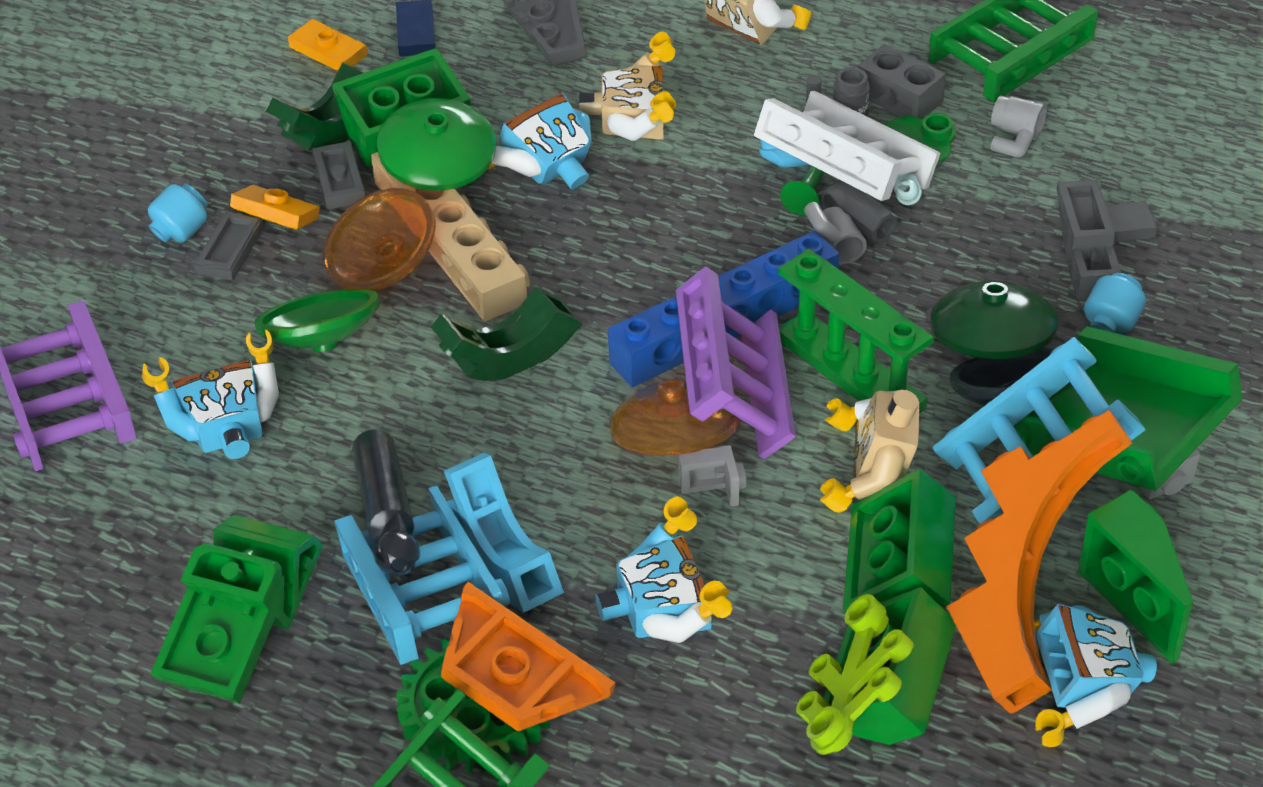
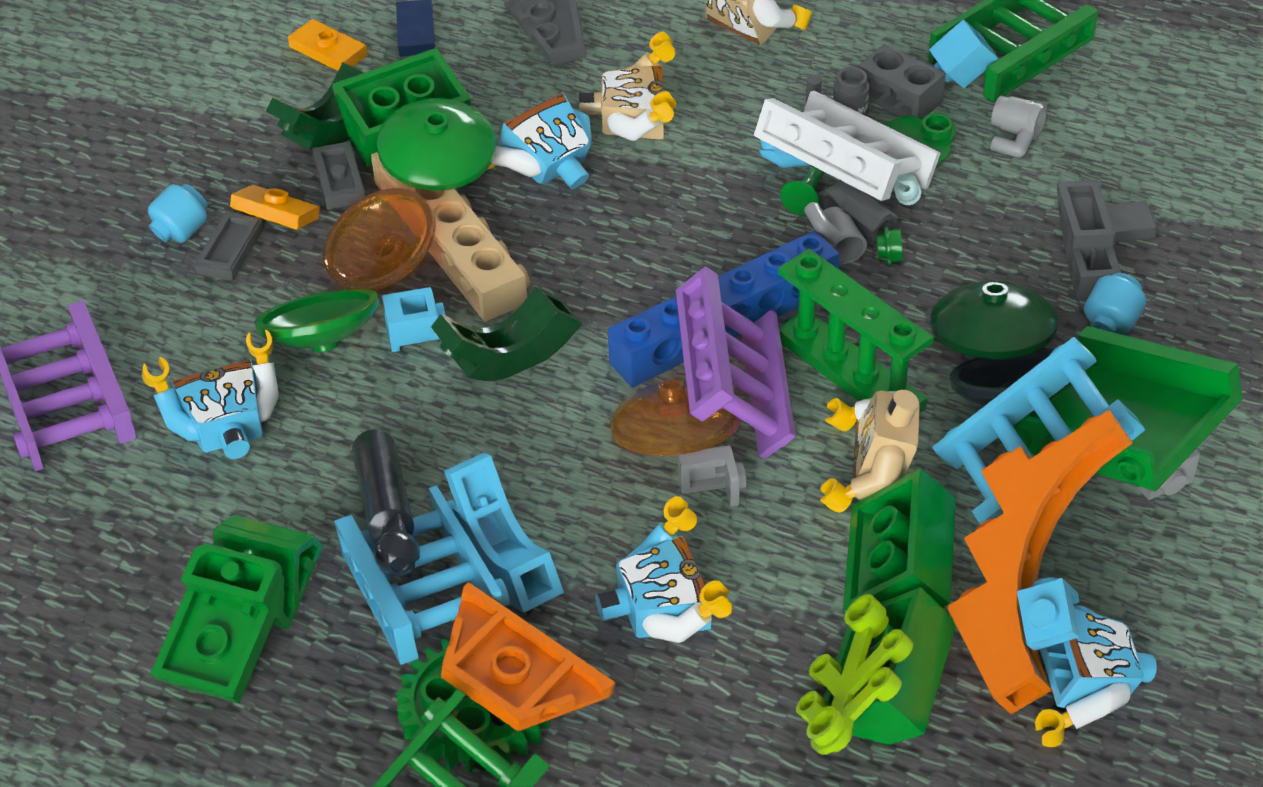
(410, 317): none -> medium azure brick
(890, 246): none -> green plate
(962, 54): none -> medium azure brick
(1048, 612): none -> medium azure bracket
(1137, 570): green slope -> none

